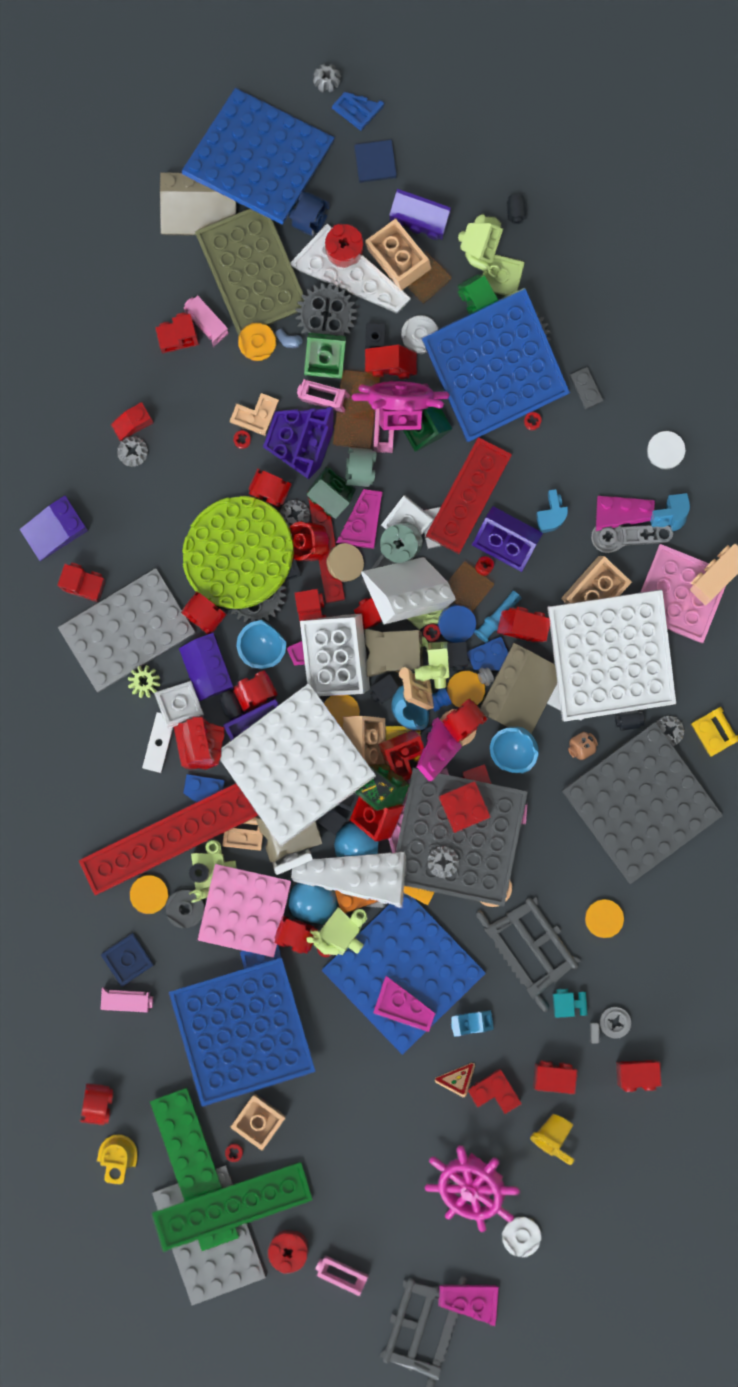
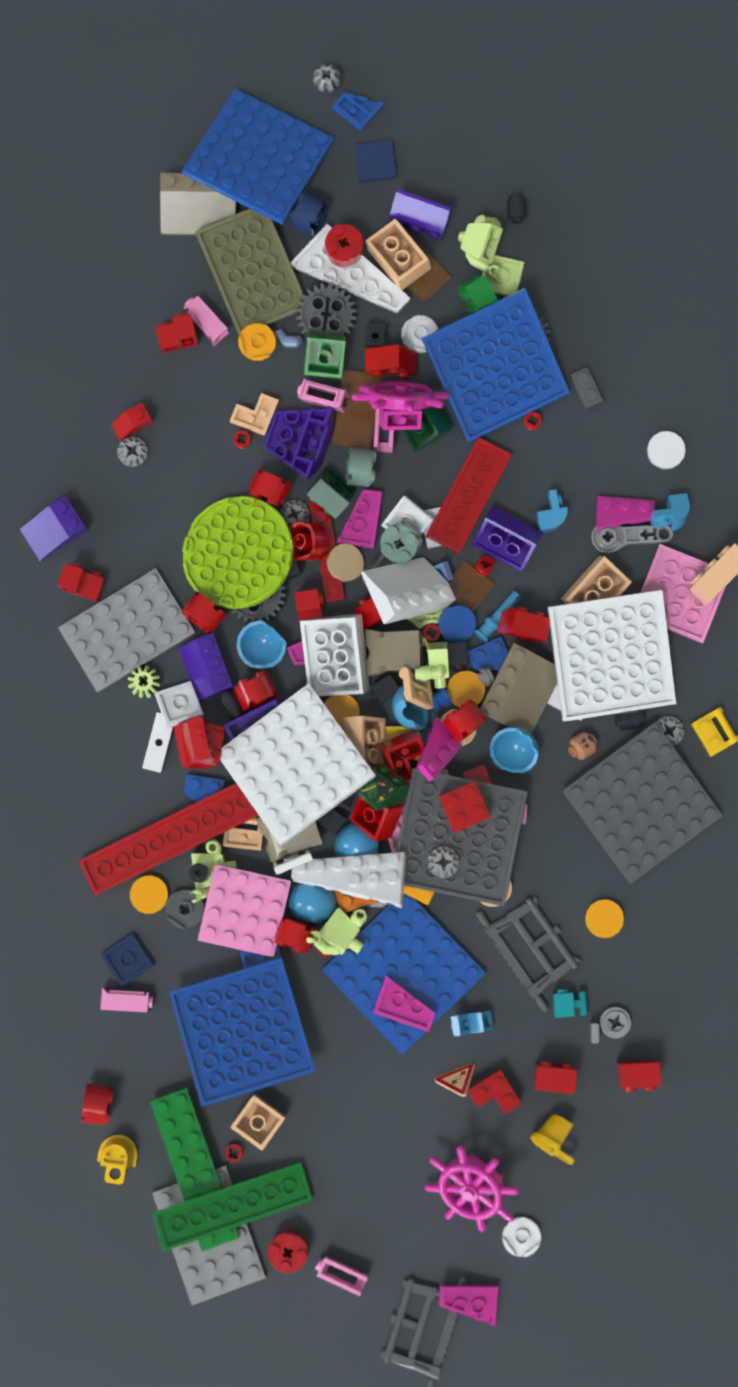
(444, 569): none -> medium blue plate

